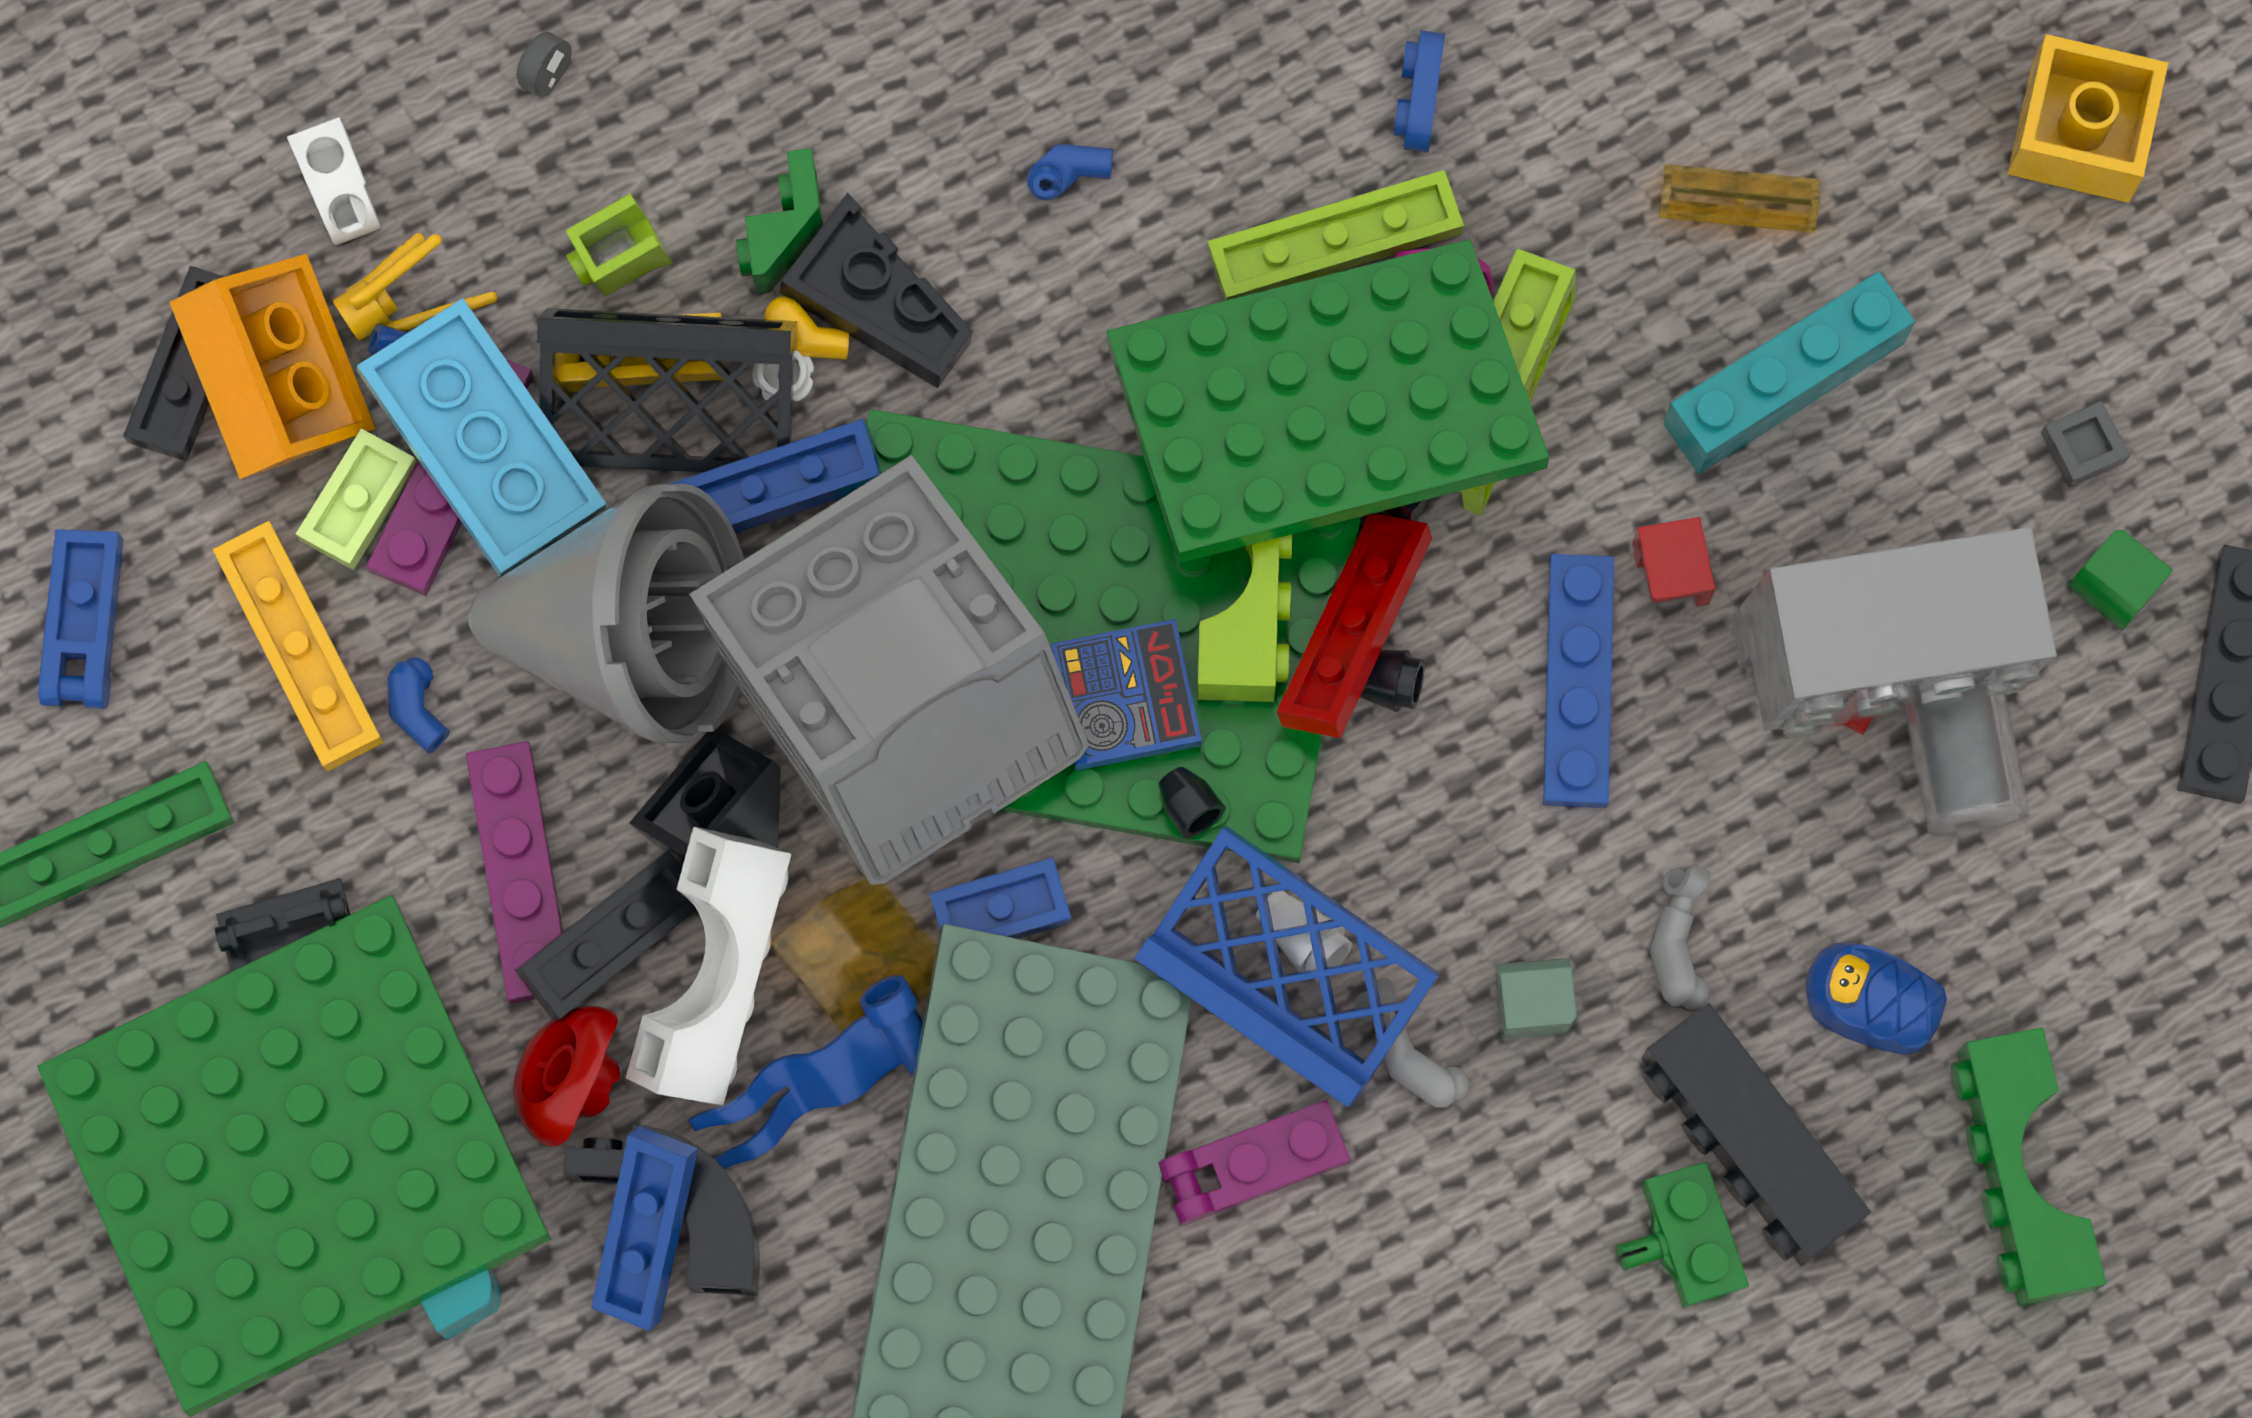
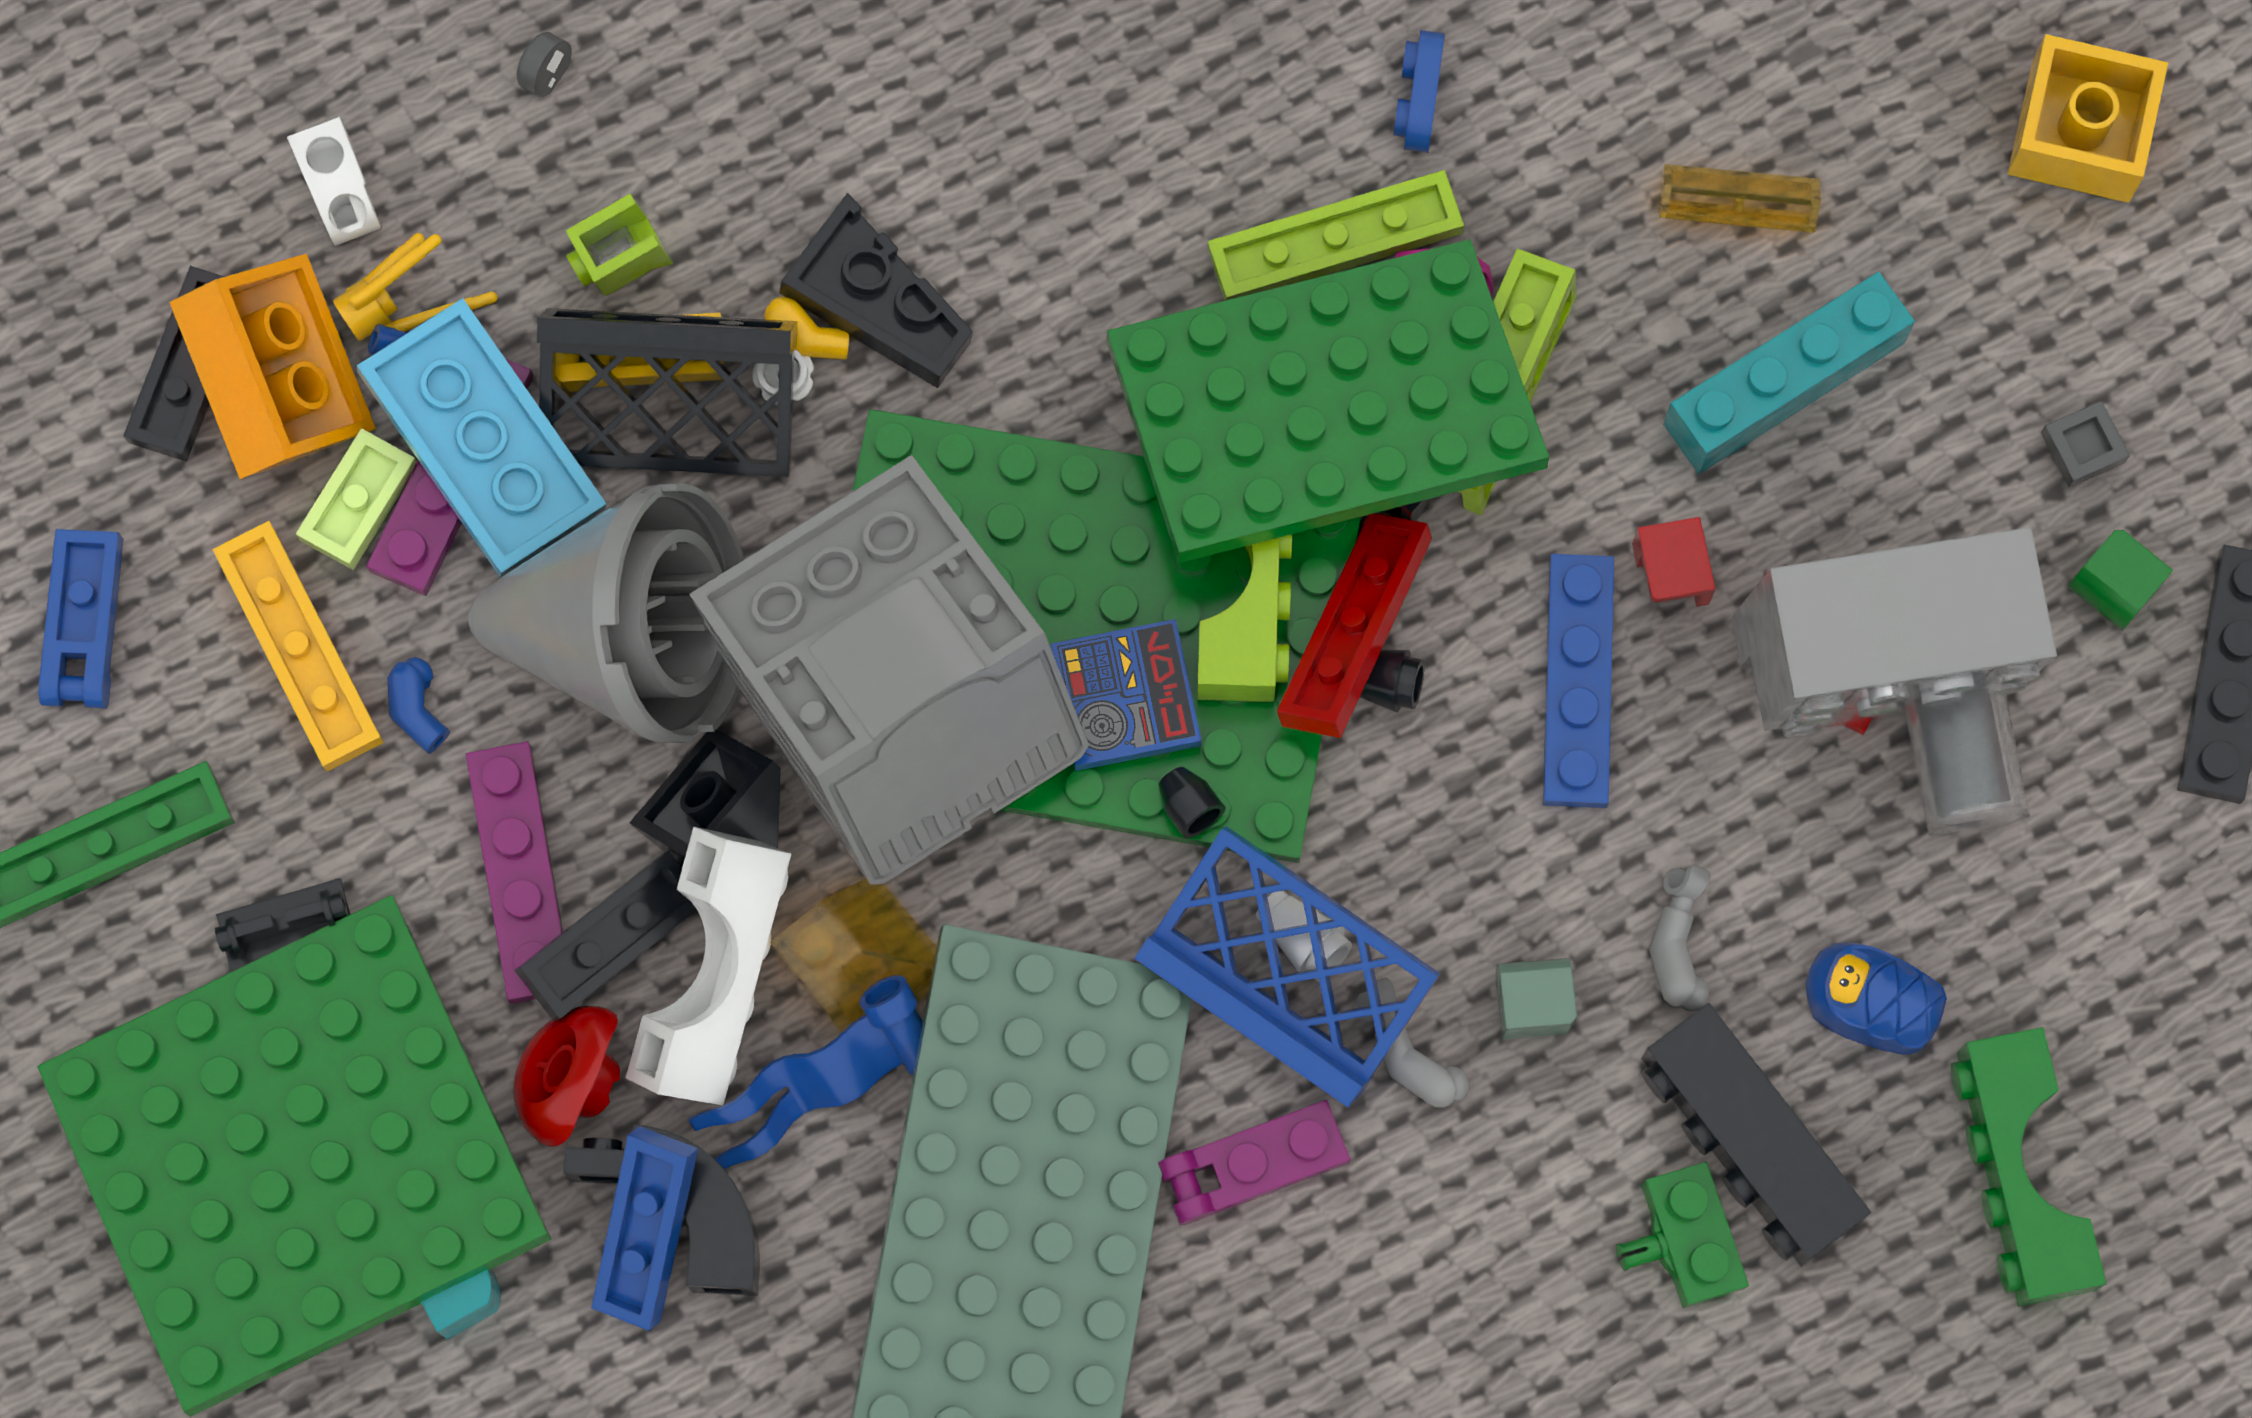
(780, 237): green slope -> none
(792, 476): blue plate -> none
(1006, 903): blue plate -> none
(1064, 165): blue arm -> none

